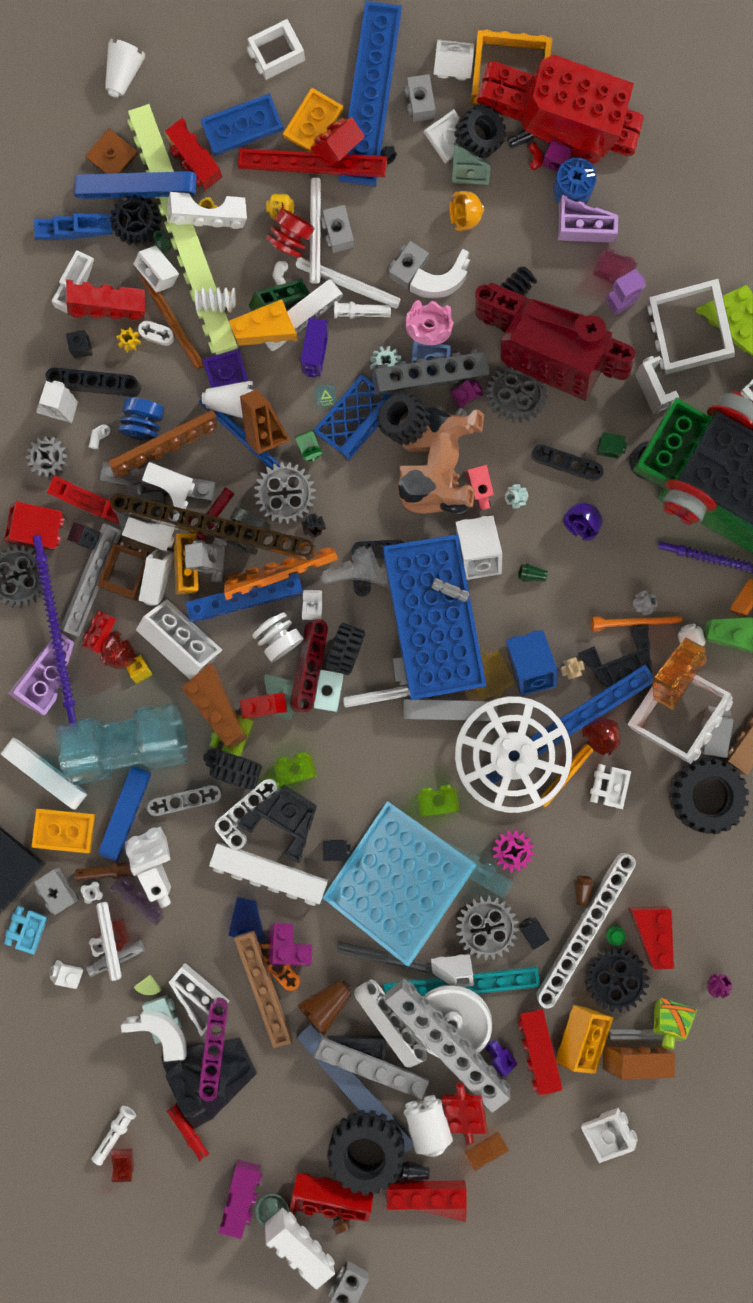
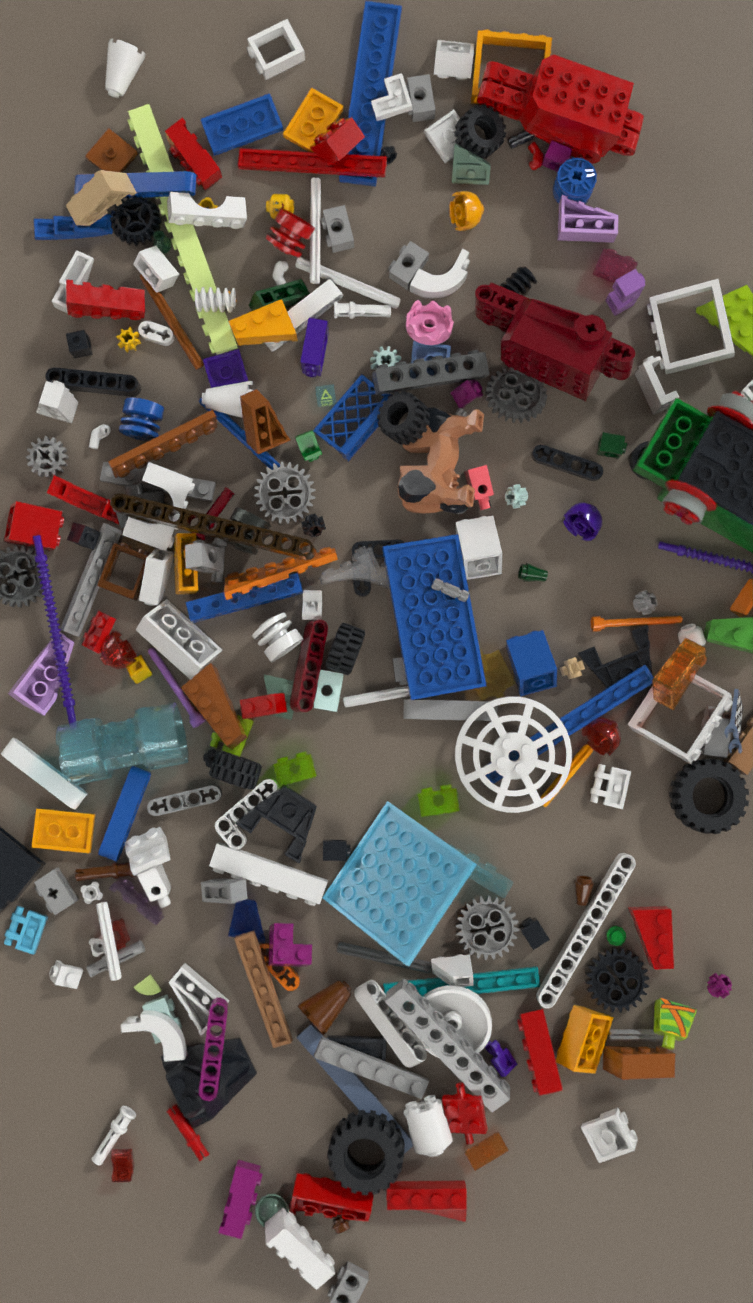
(98, 195): none -> tan wedge
(196, 718): none -> medium lavender piece
(224, 890): none -> light grey brick
(396, 101): none -> white plate
(413, 1172): black cone -> none
(502, 853): dark pink gear -> none
(735, 722): none -> sand blue flag

